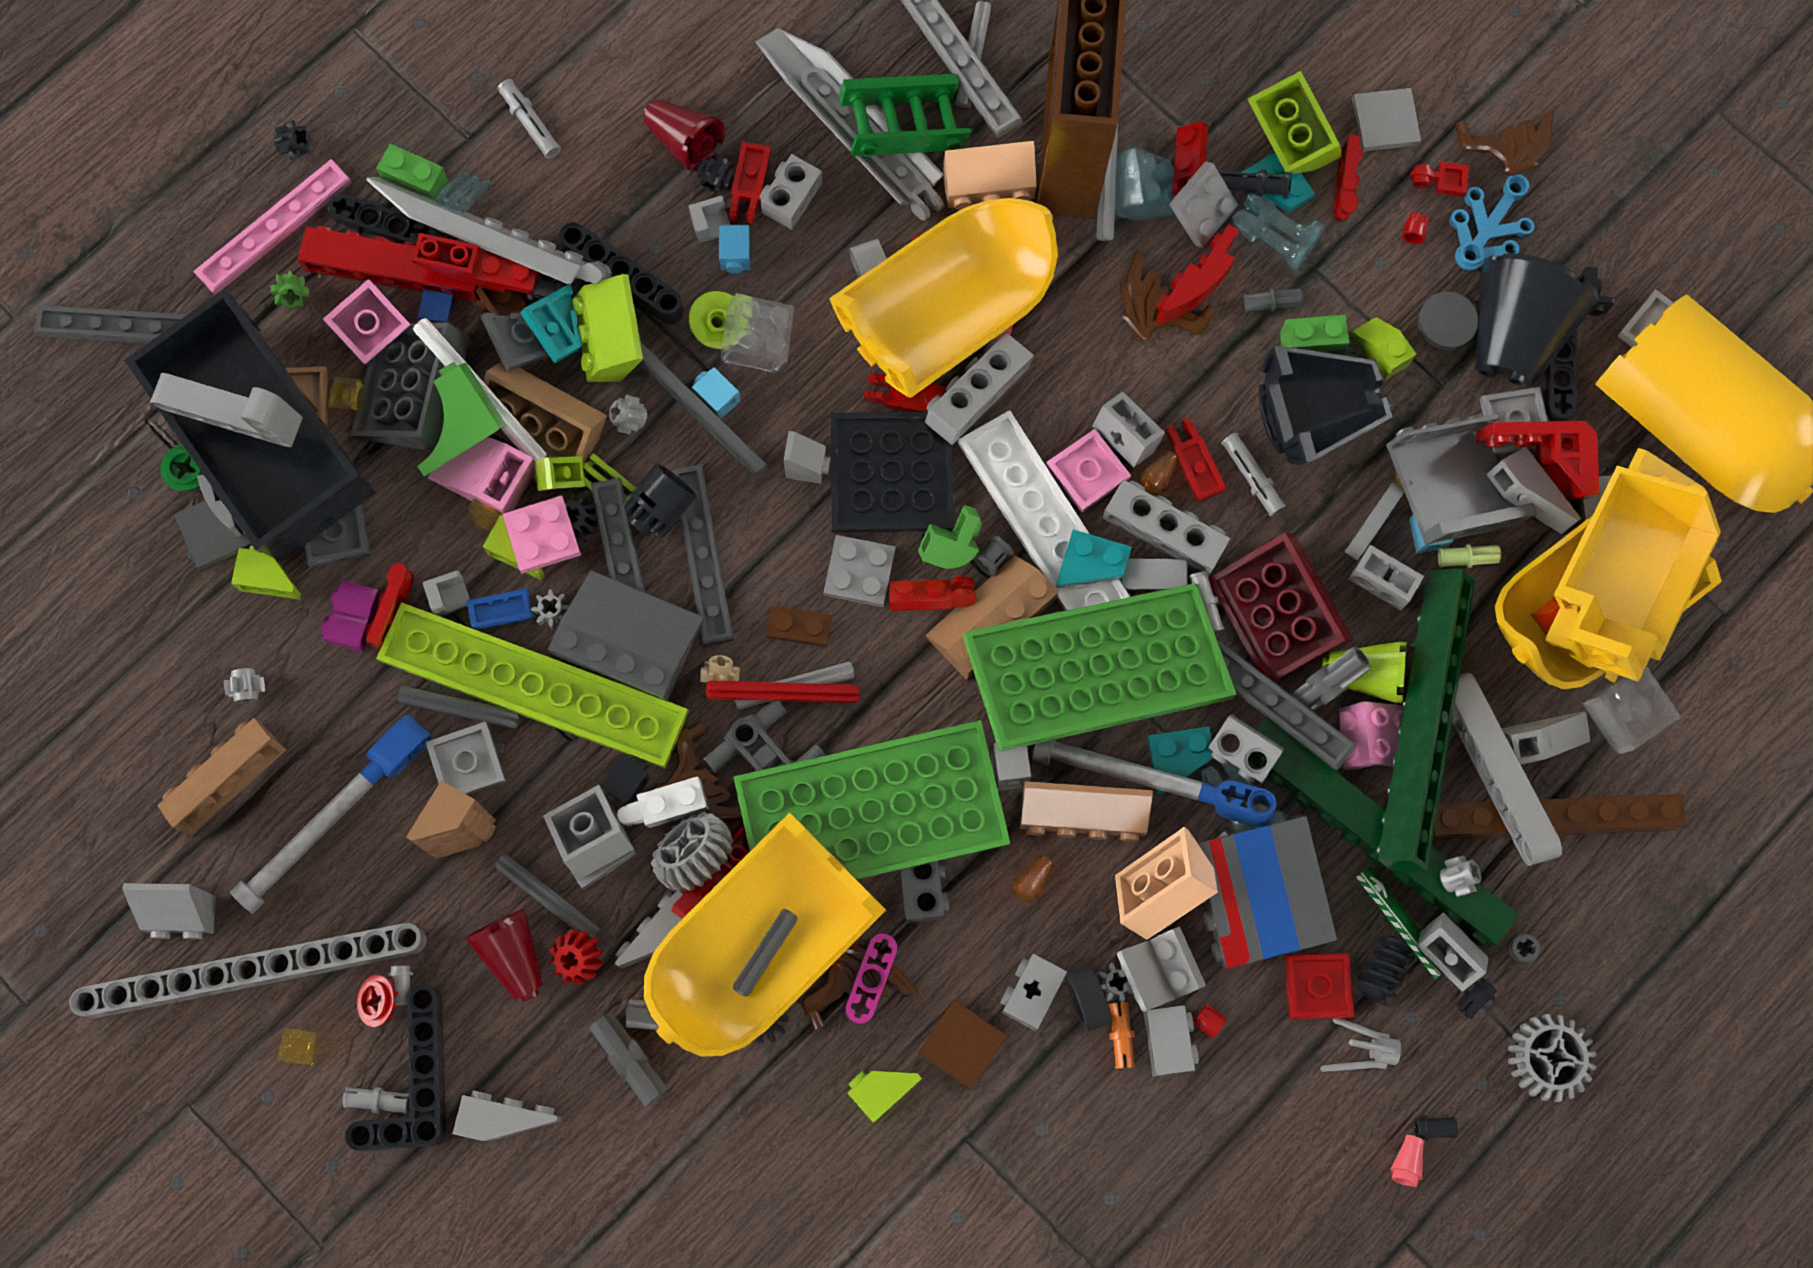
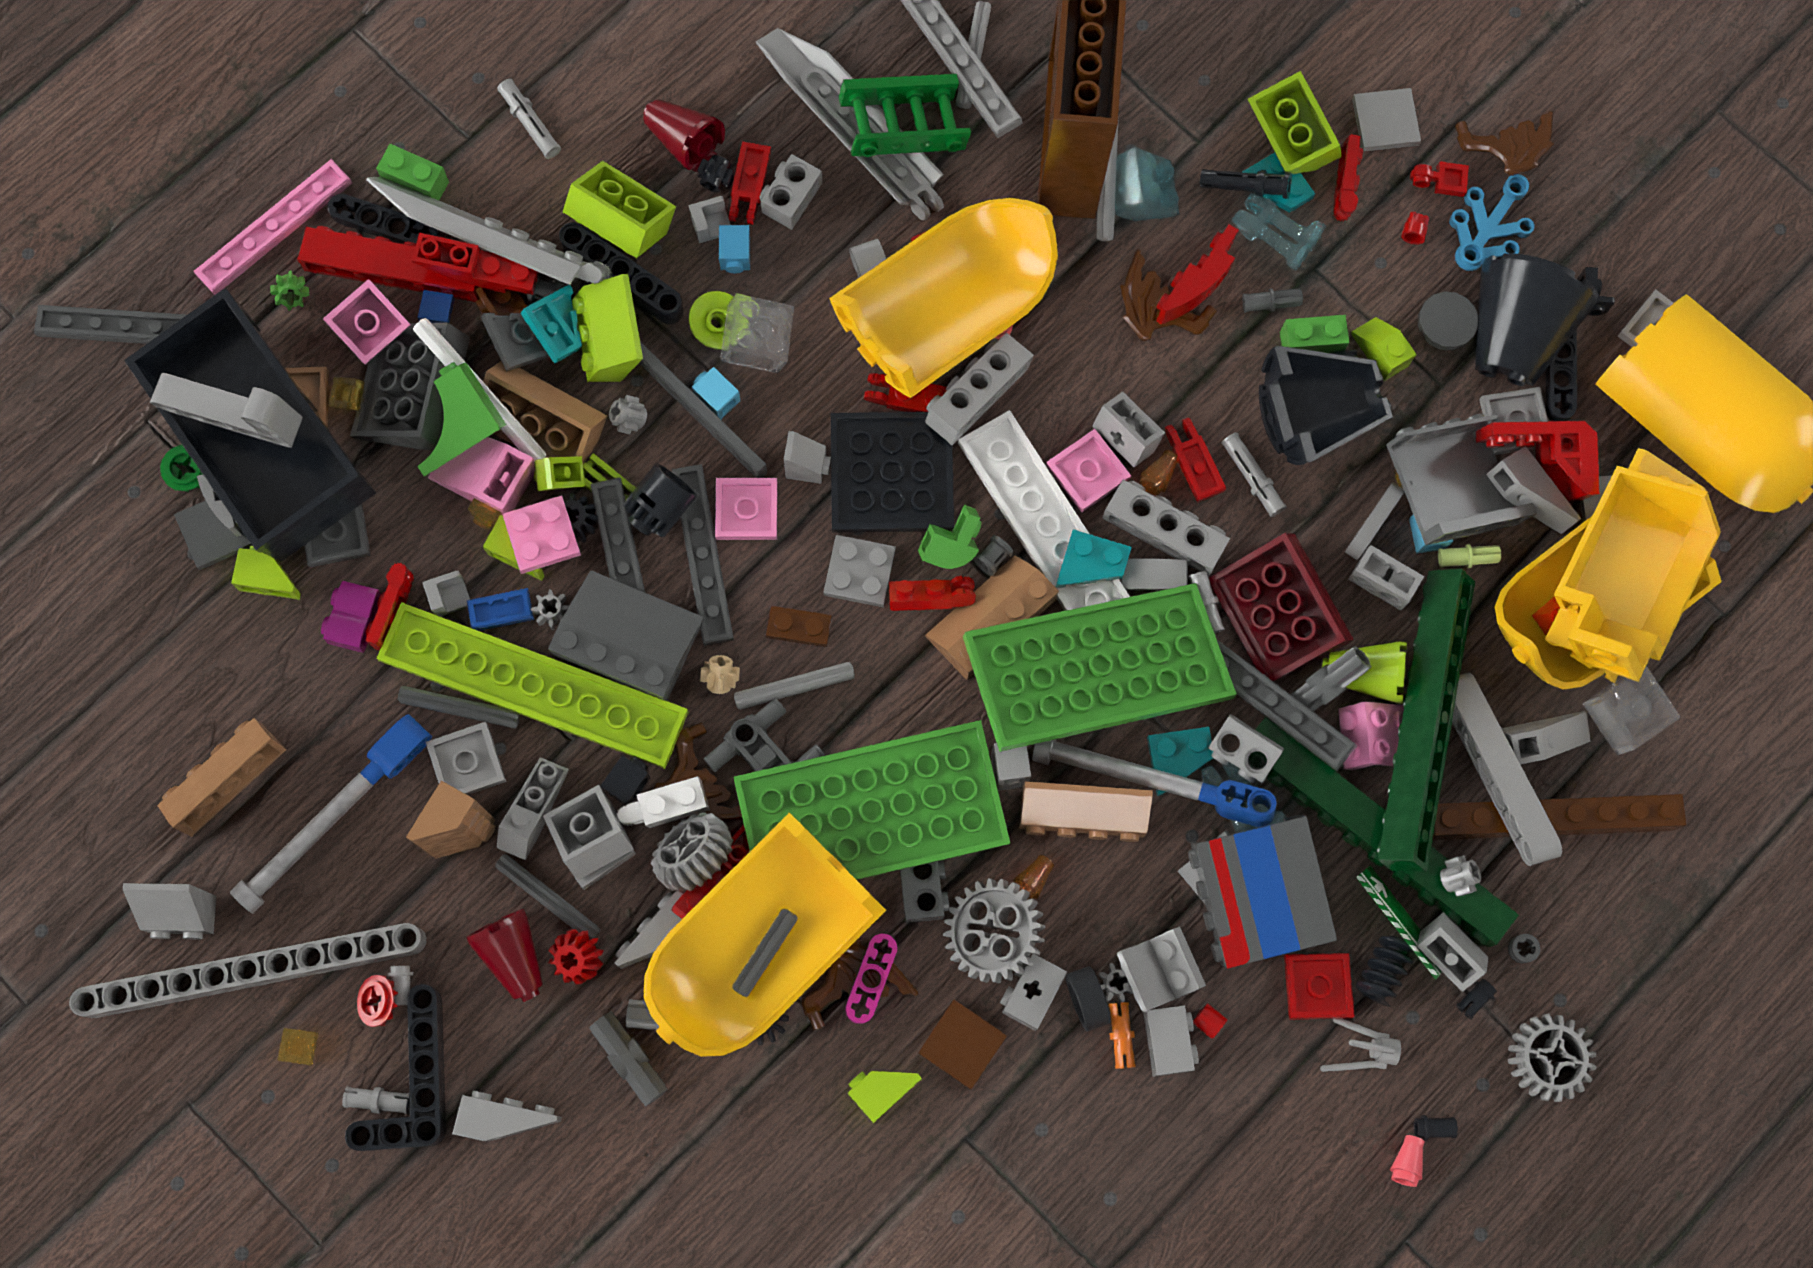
(244, 686): light grey gear -> none
(292, 140): black gear -> none
(457, 190): clear light blue tile -> none
(525, 817): none -> light grey slope
(619, 209): none -> lime brick
(746, 509): none -> bright pink plate
(782, 691): red axle -> none
(987, 959): none -> light grey gear
(989, 174): light nougat slope -> none
(1164, 884): light nougat slope -> none
(1189, 153): red hinge -> none
(1203, 204): light grey plate -> none

